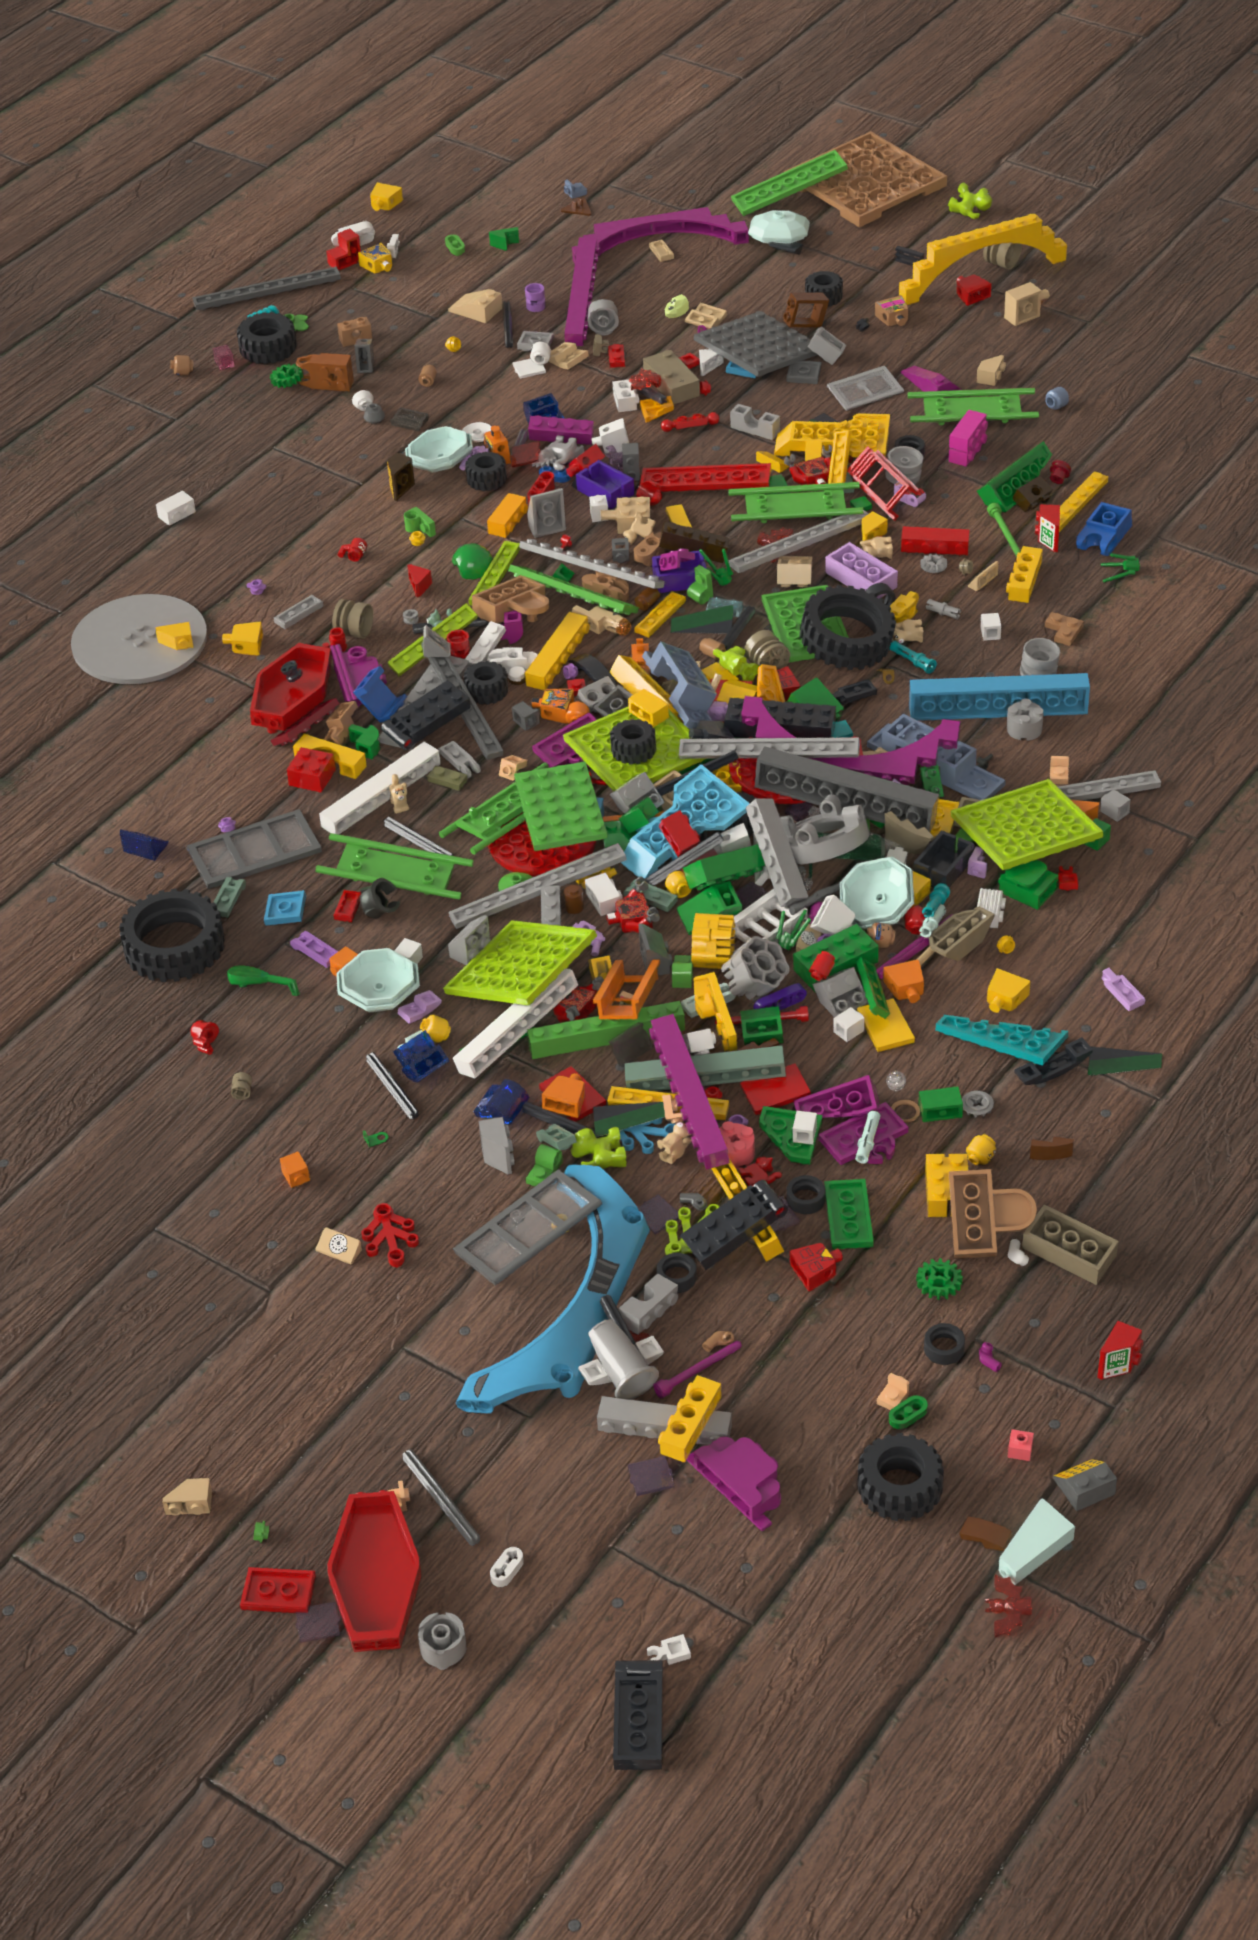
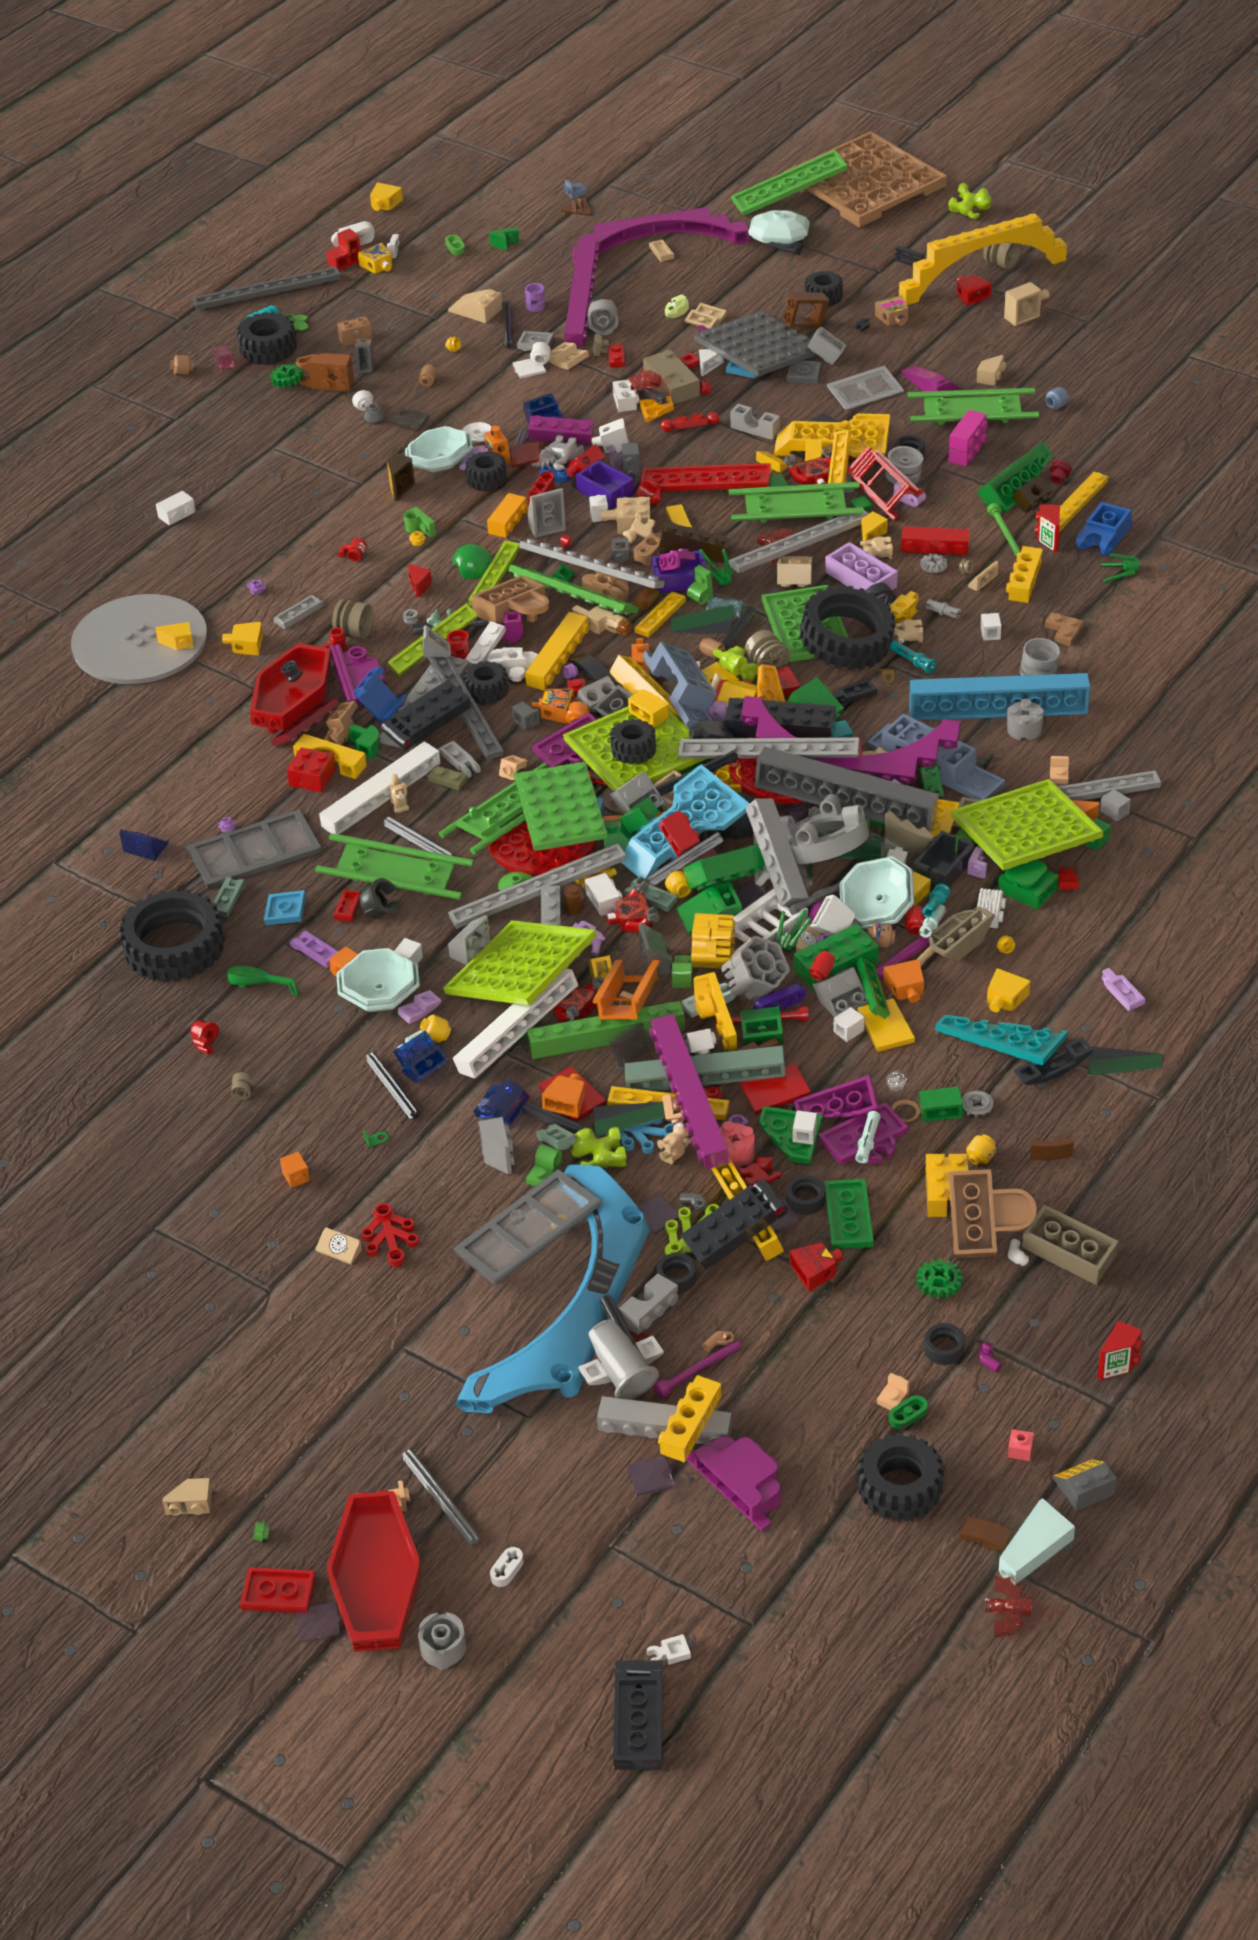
(733, 839): white torso -> none

